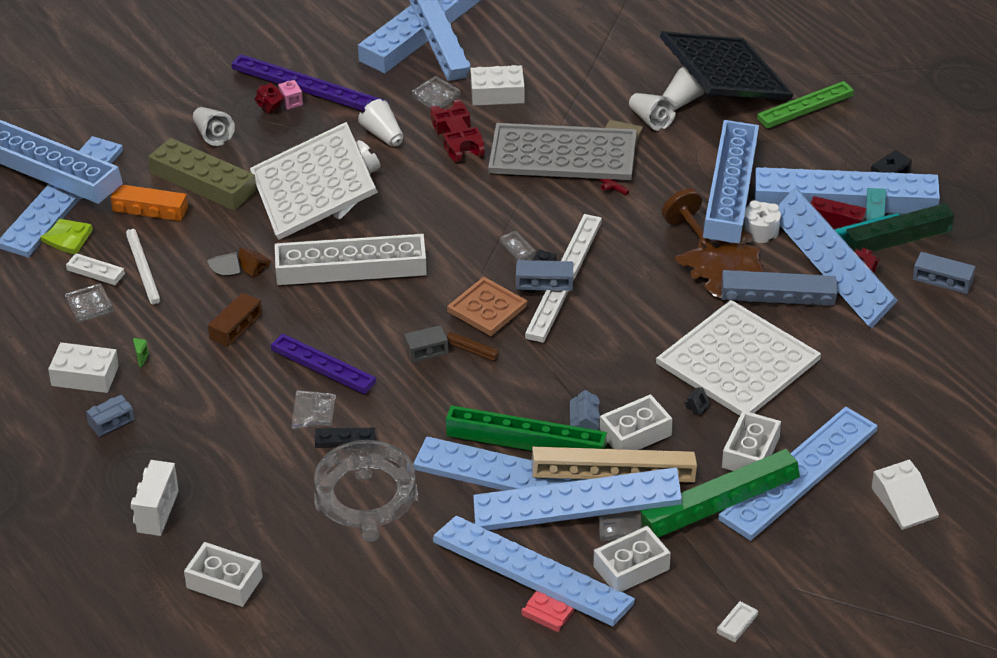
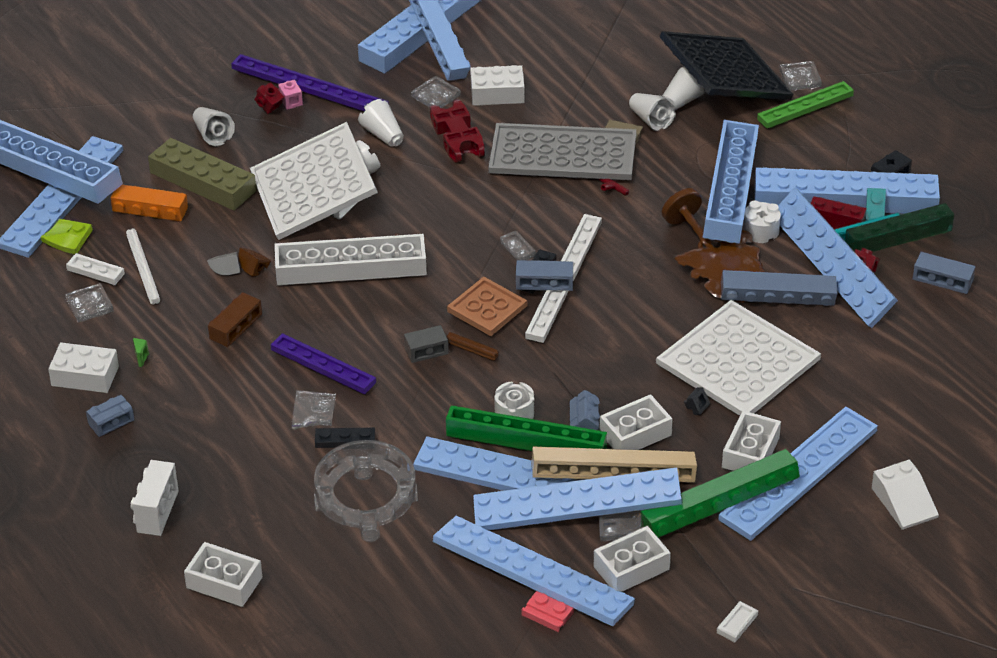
(515, 400): none -> white brick
(800, 75): none -> clear plate

